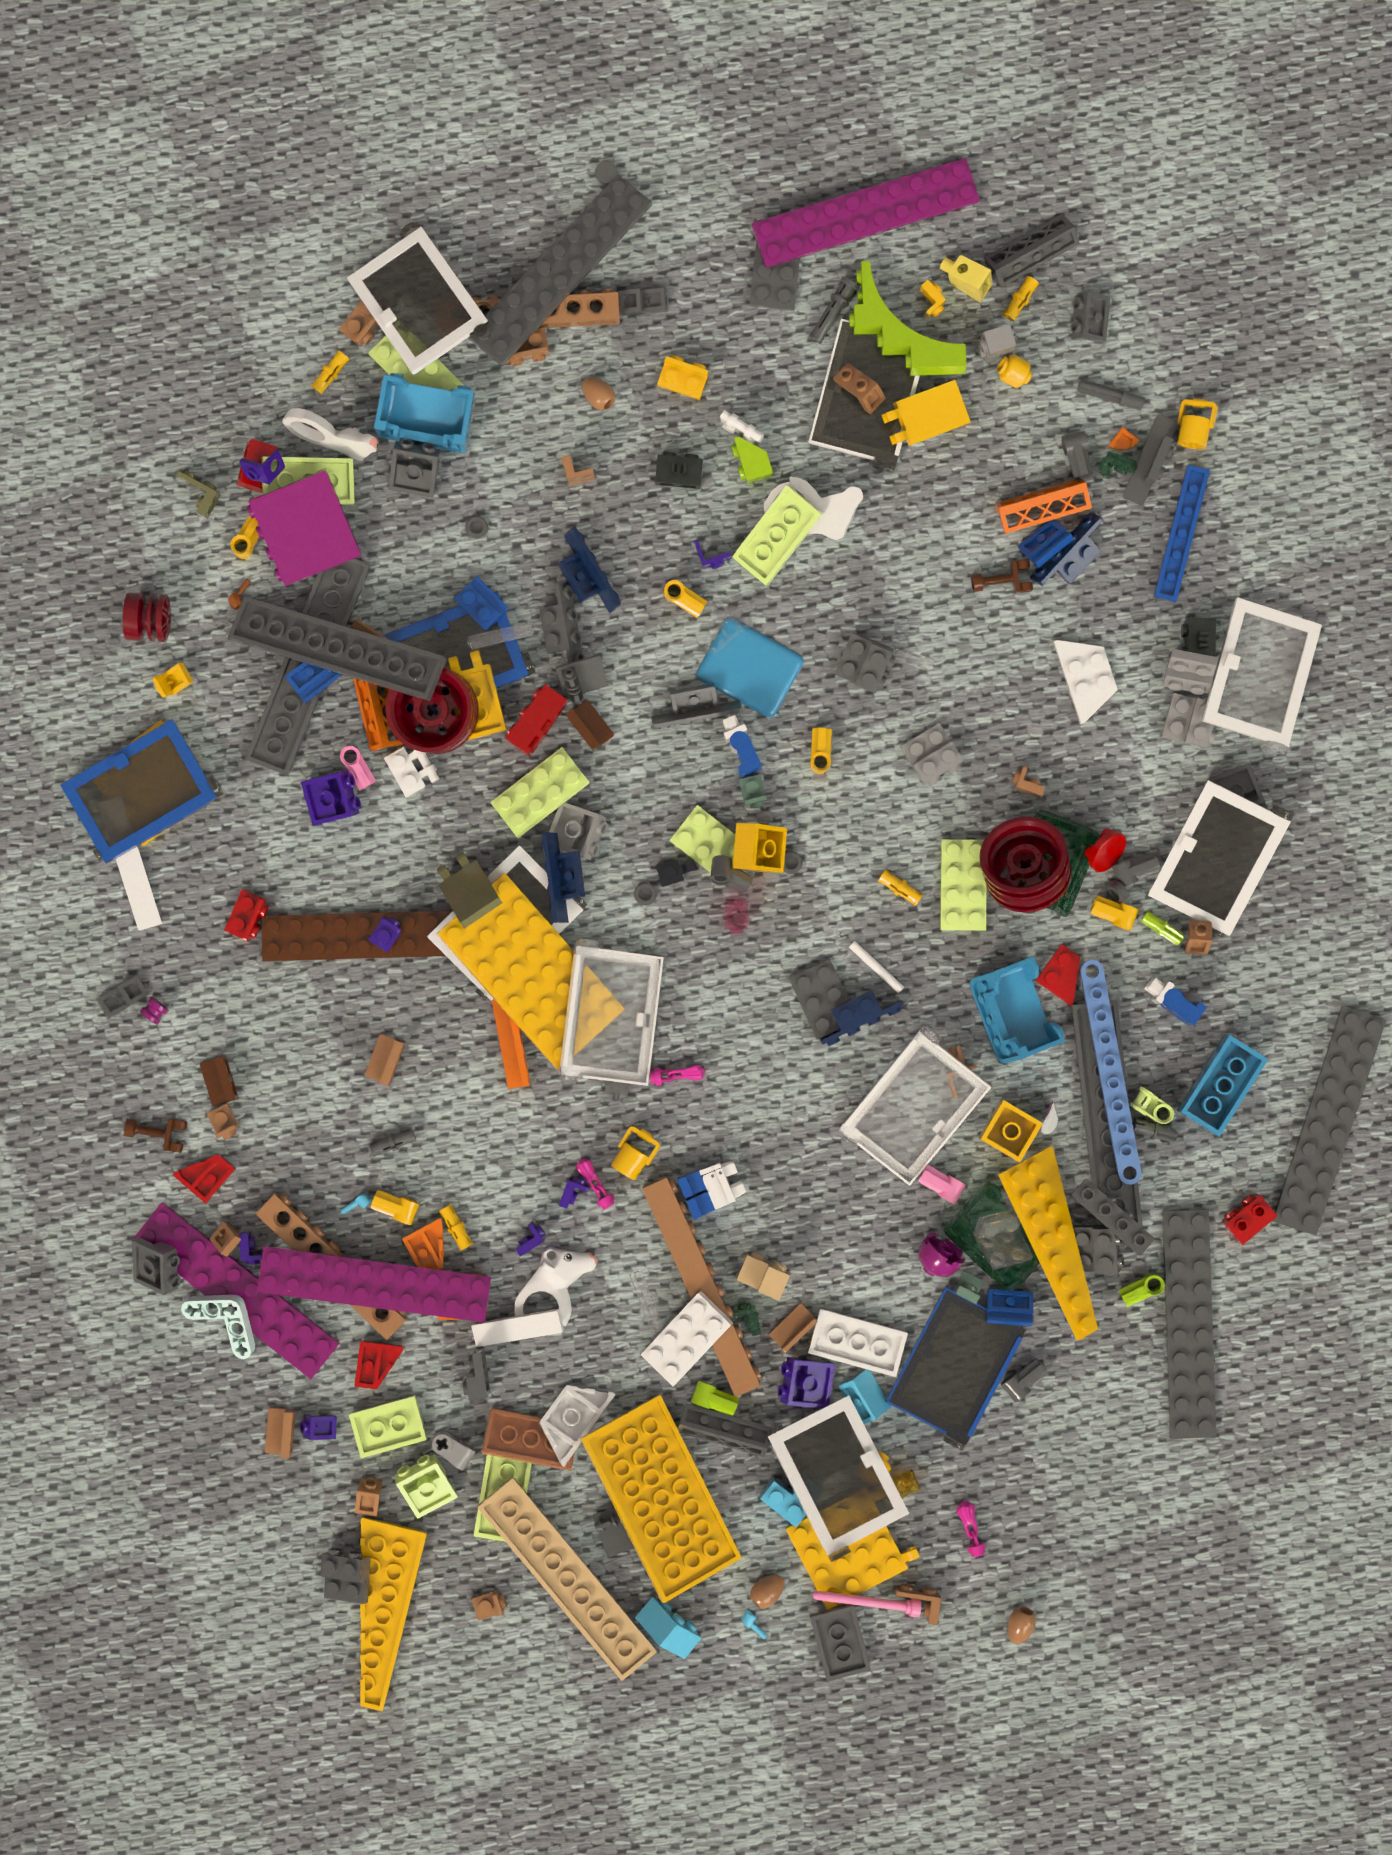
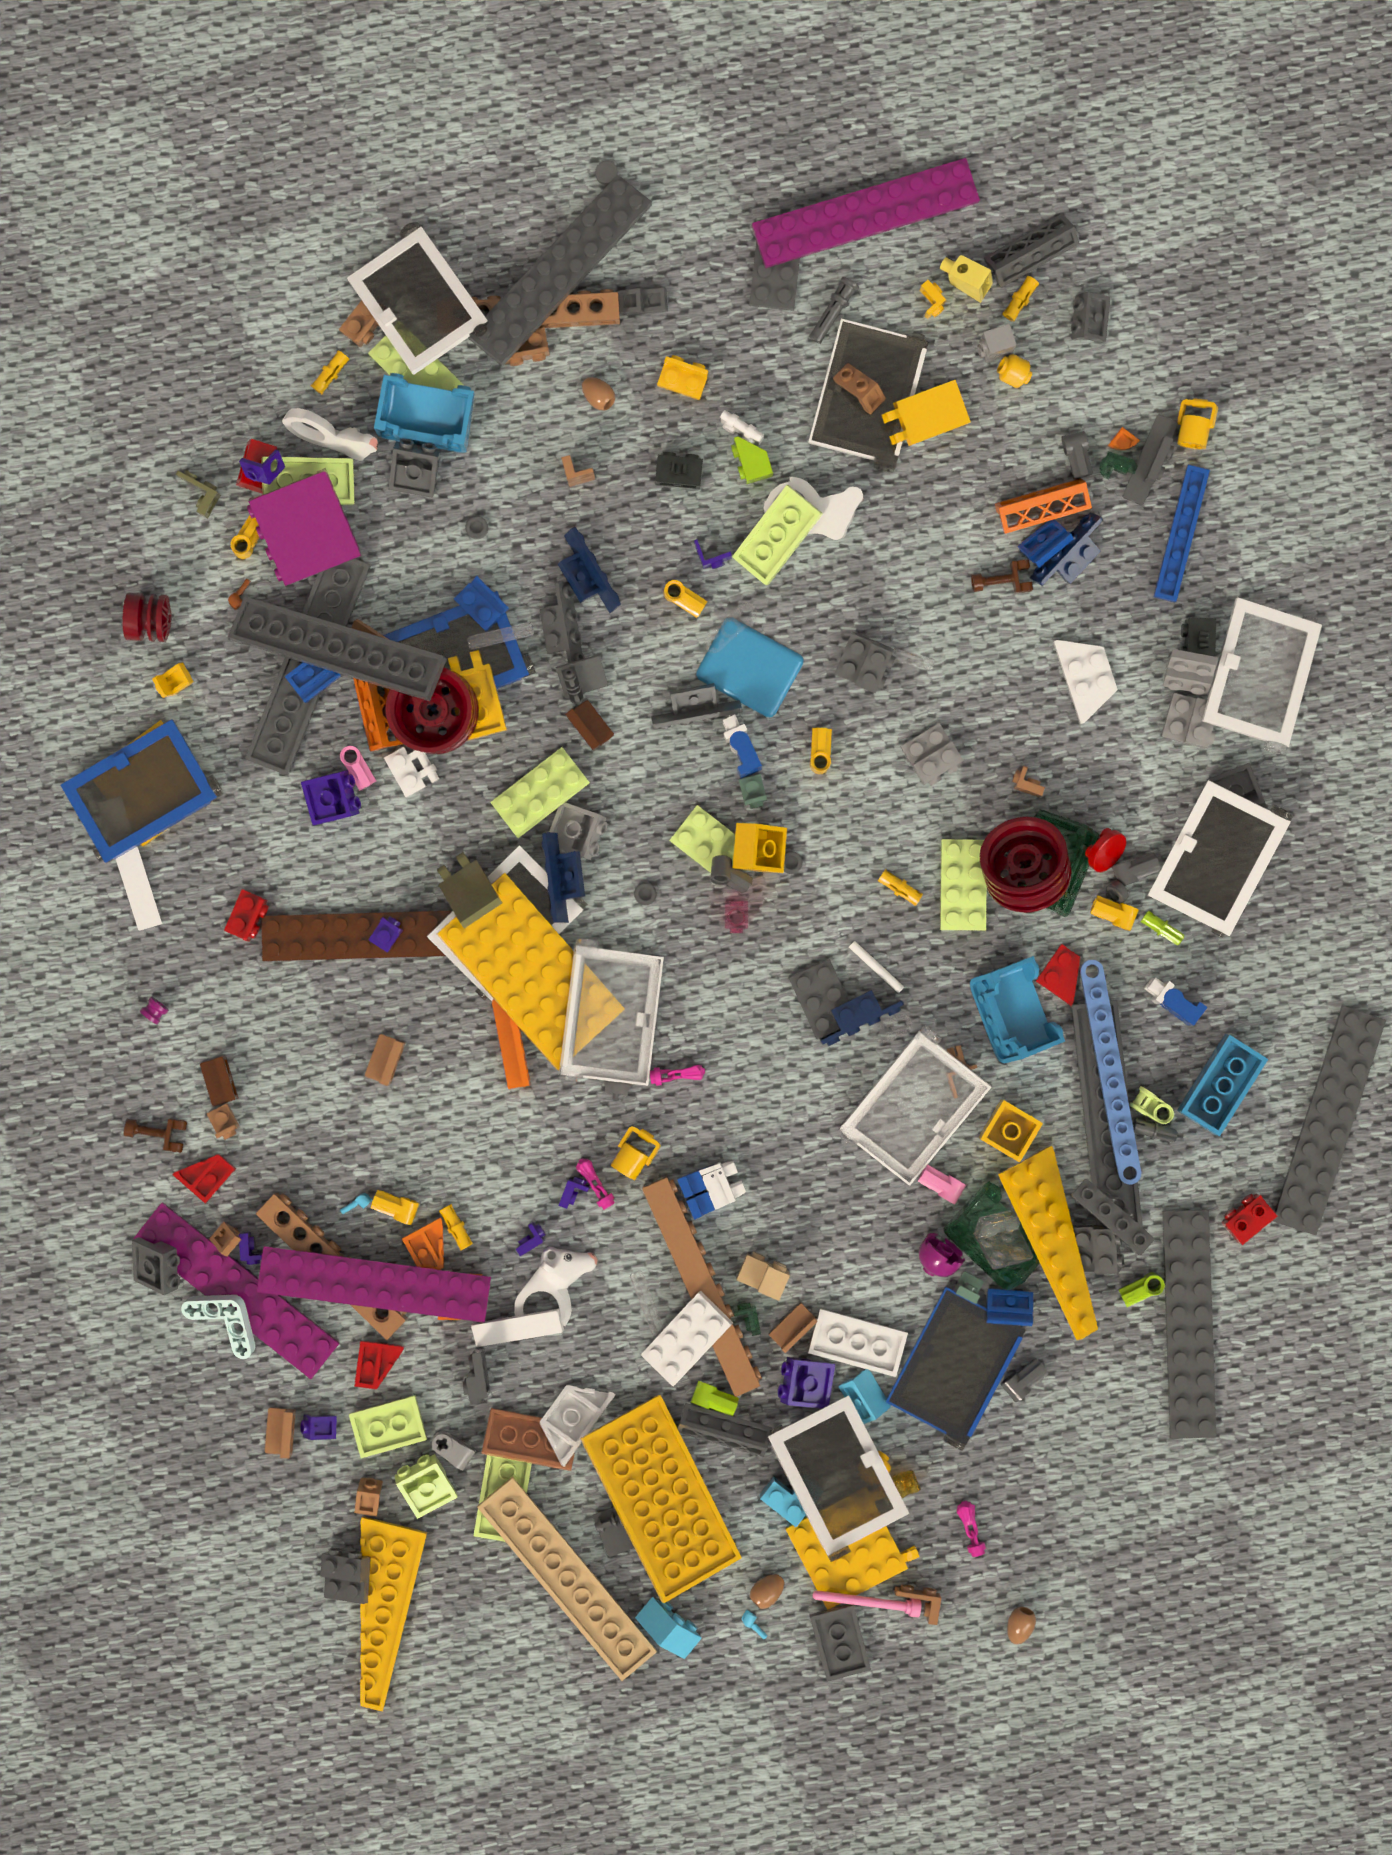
(122, 997): dark grey slope -> none
(392, 1142): dark grey pin -> none
(489, 1604): medium nougat bracket -> none
(536, 720): red wedge -> none
(672, 872): black plate -> none
(921, 353): lime arch -> none
(1050, 1120): white sticker -> none
(1110, 394): dark grey axle -> none
(1199, 937): medium nougat bracket -> none

